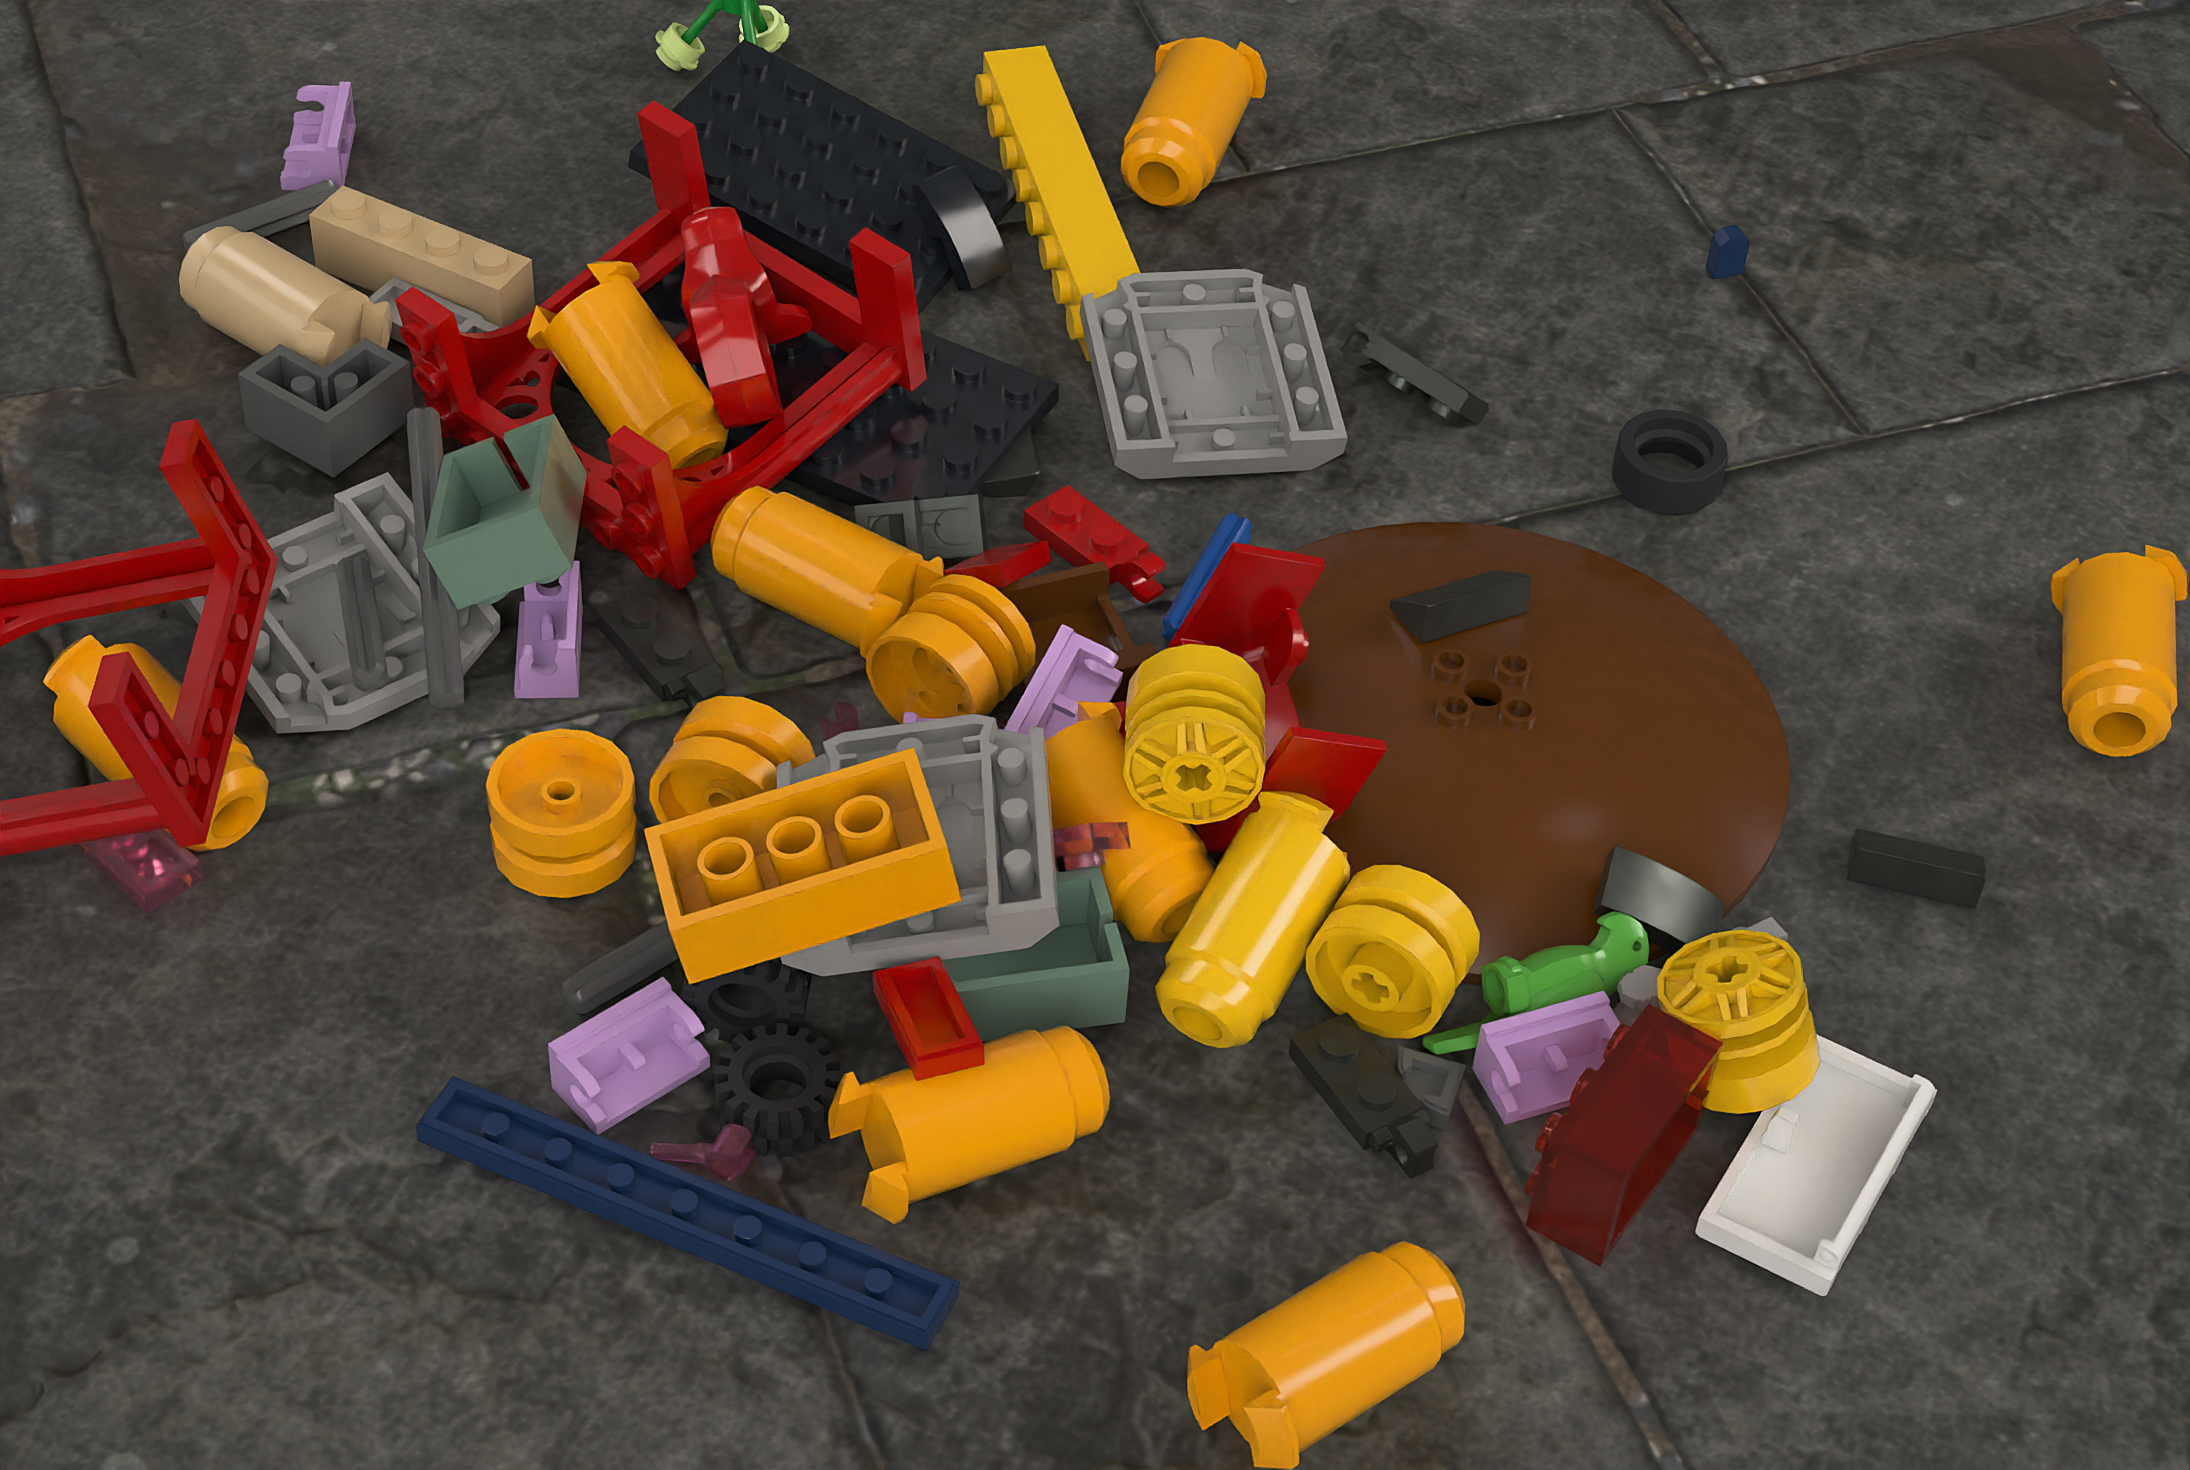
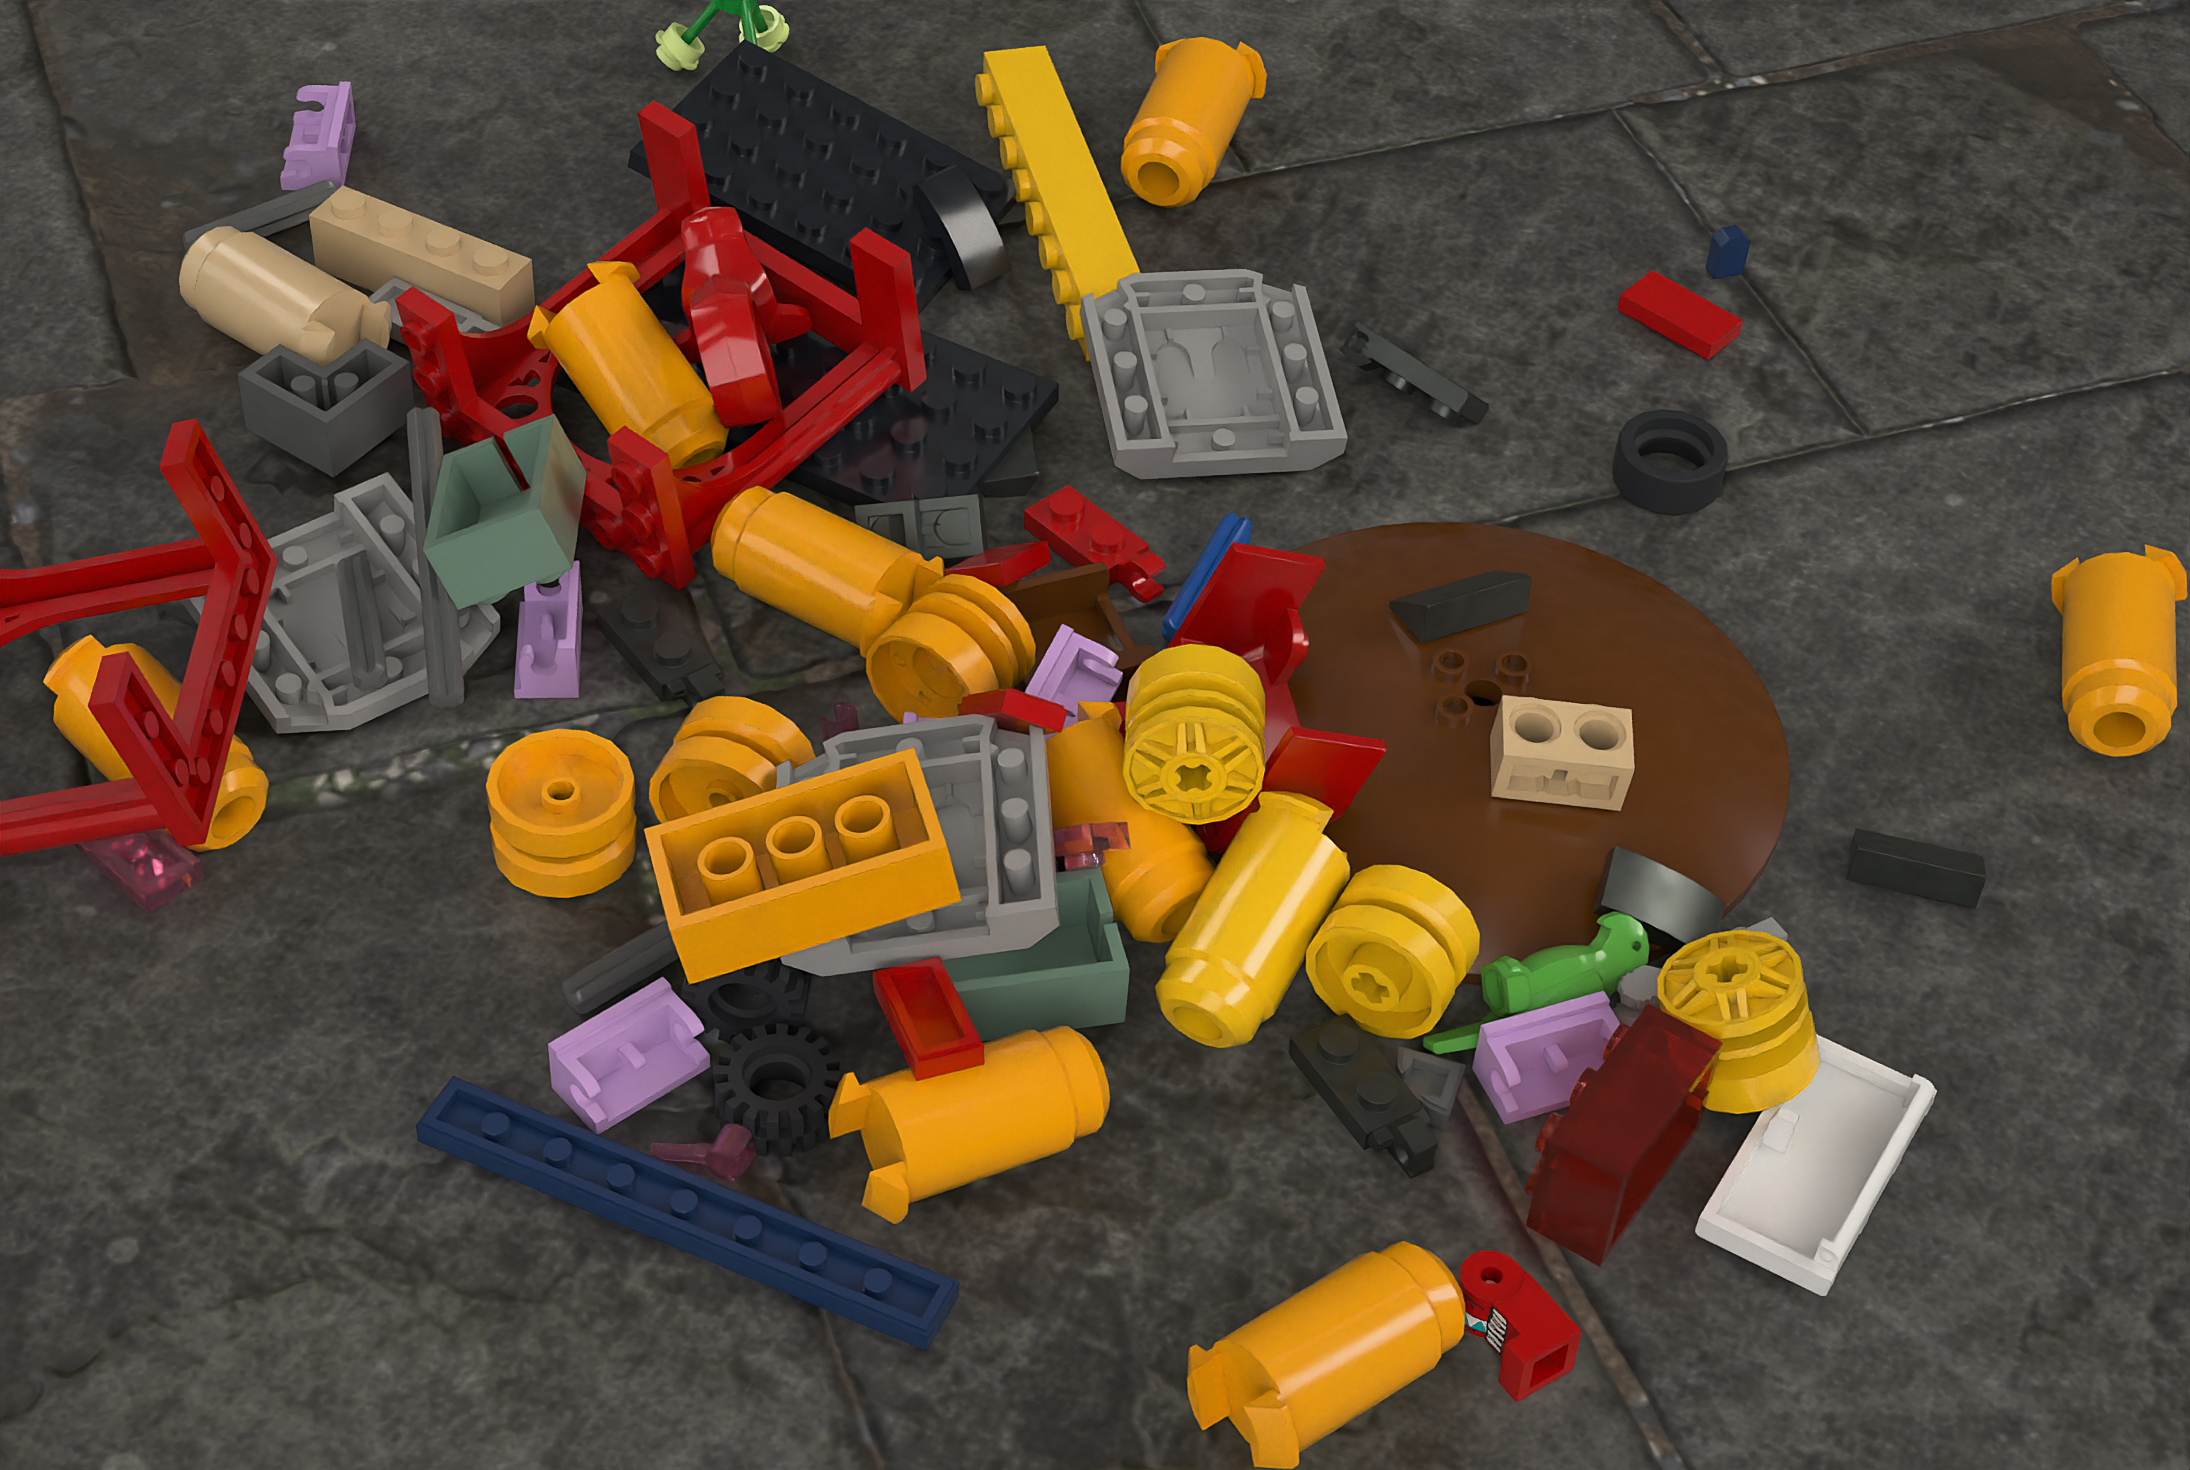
(1016, 710): none -> red tile
(1518, 1322): none -> red leg
(1561, 752): none -> tan brick
(1680, 315): none -> red tile

